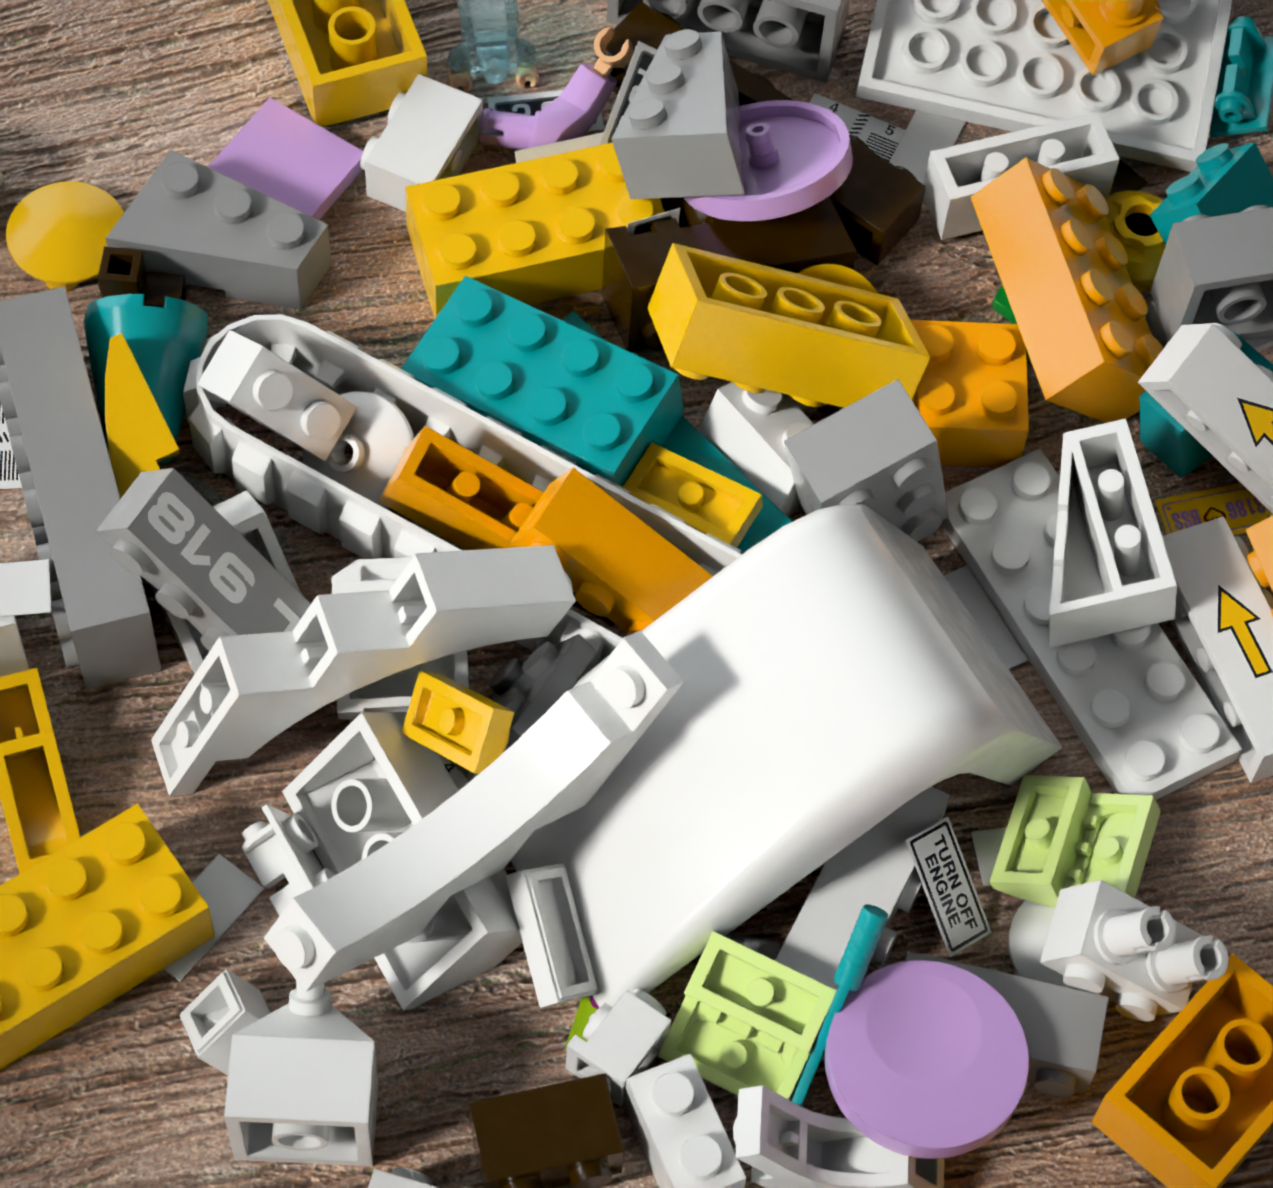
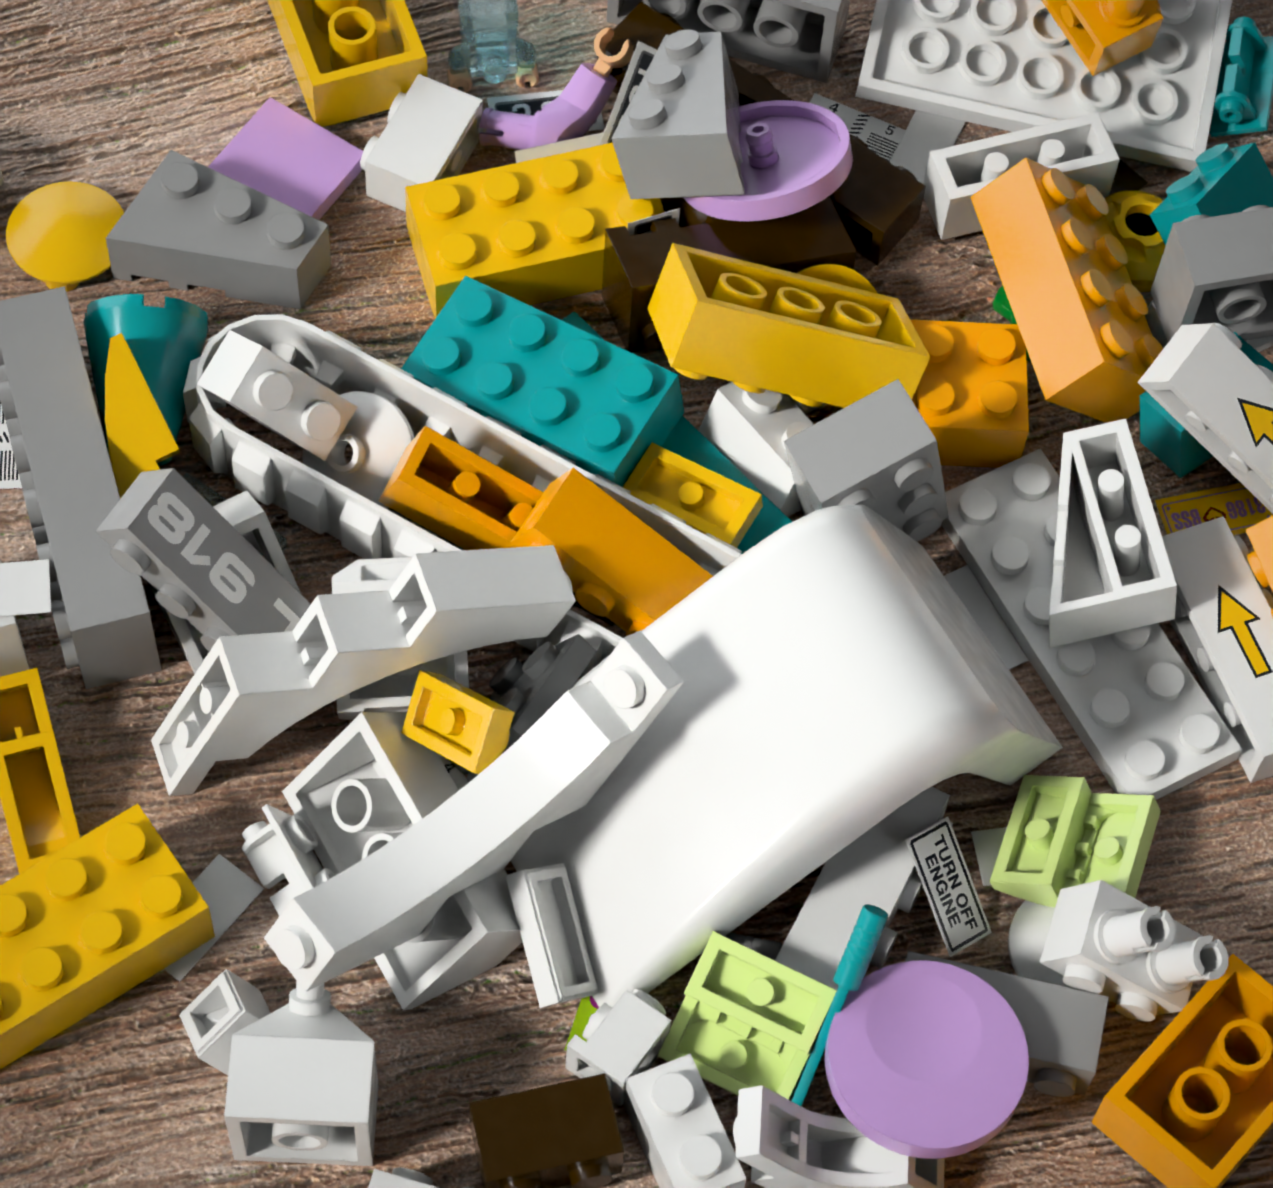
(125, 273): dark brown piece -> none

